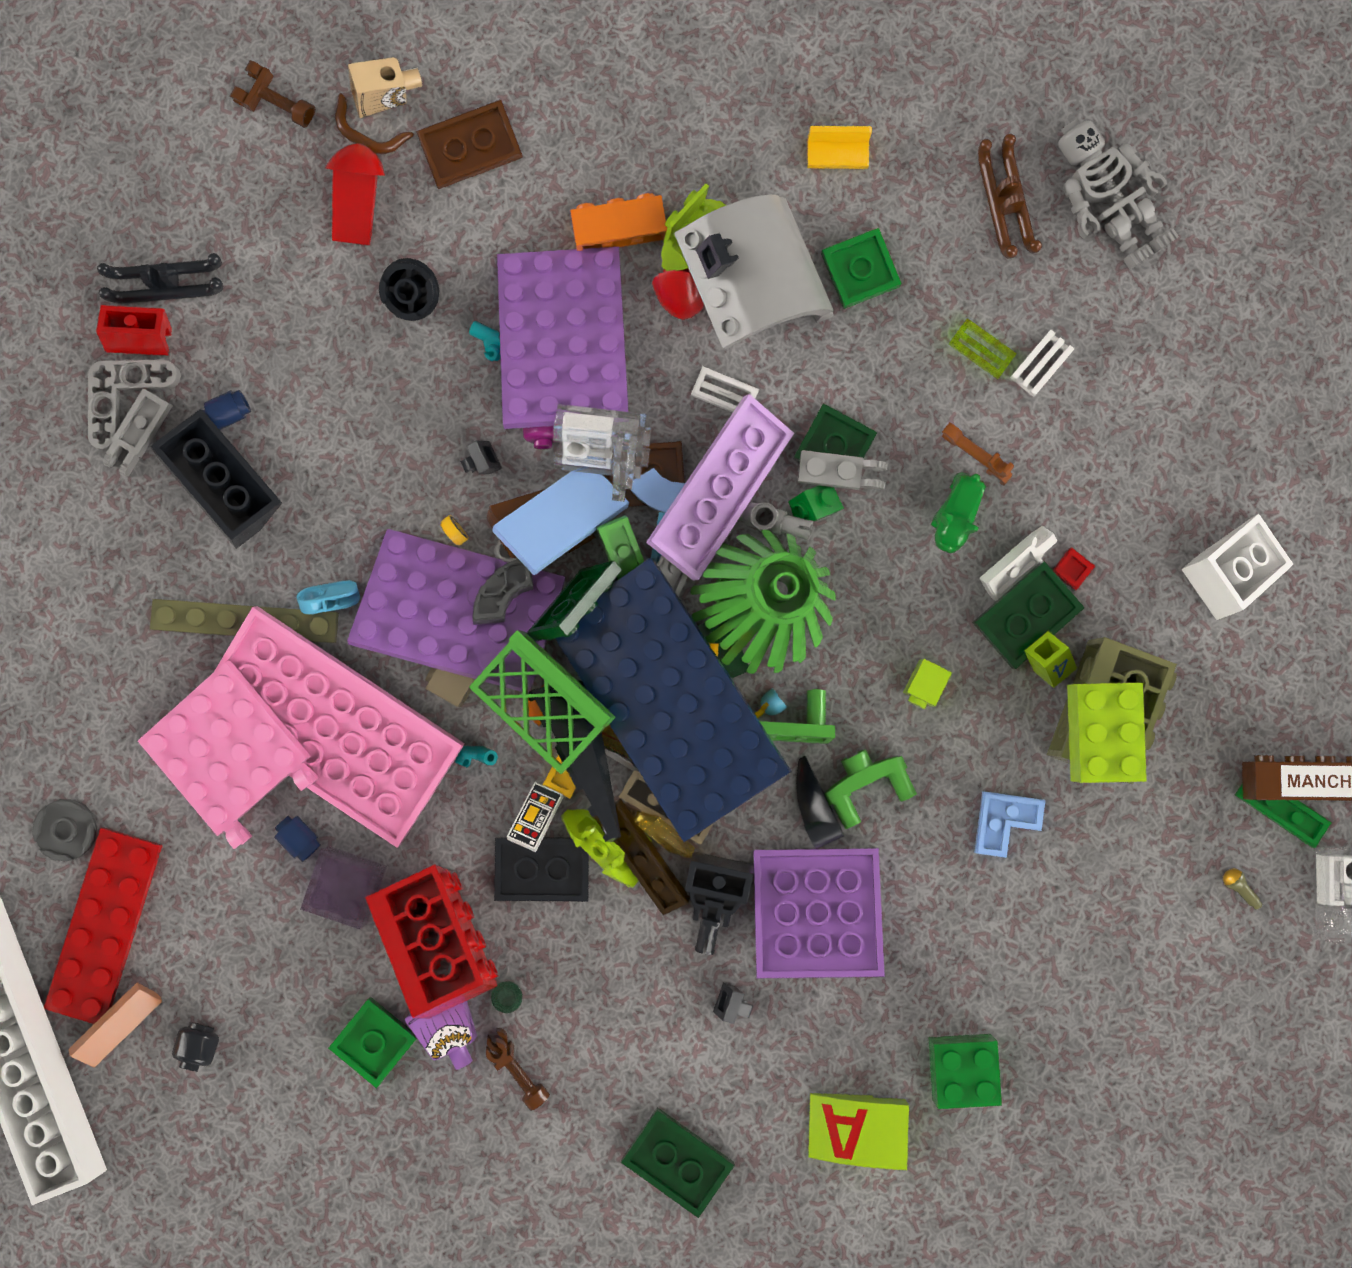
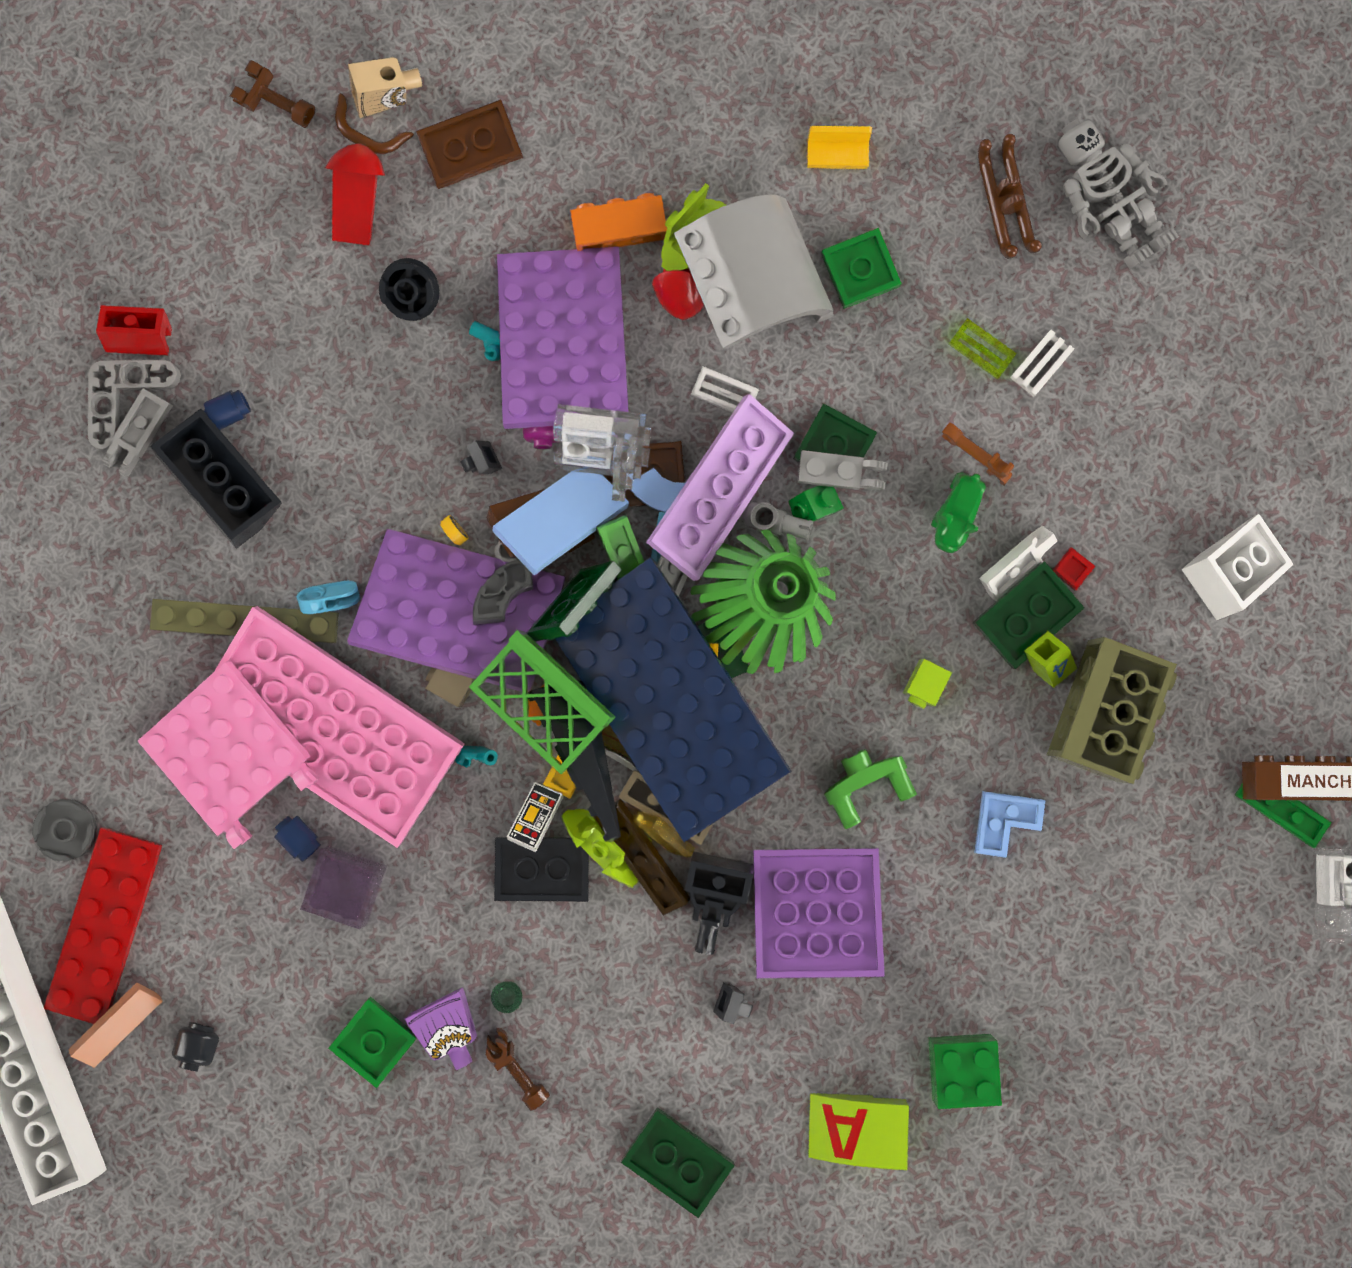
(161, 280): black piece -> none
(412, 946): red brick -> none
(715, 256): black tile -> none
(770, 704): medium azure hinge -> none
(813, 732): bright green piece -> none
(814, 808): black piece -> none
(1106, 732): lime brick -> none
(1235, 880): olive piece -> none

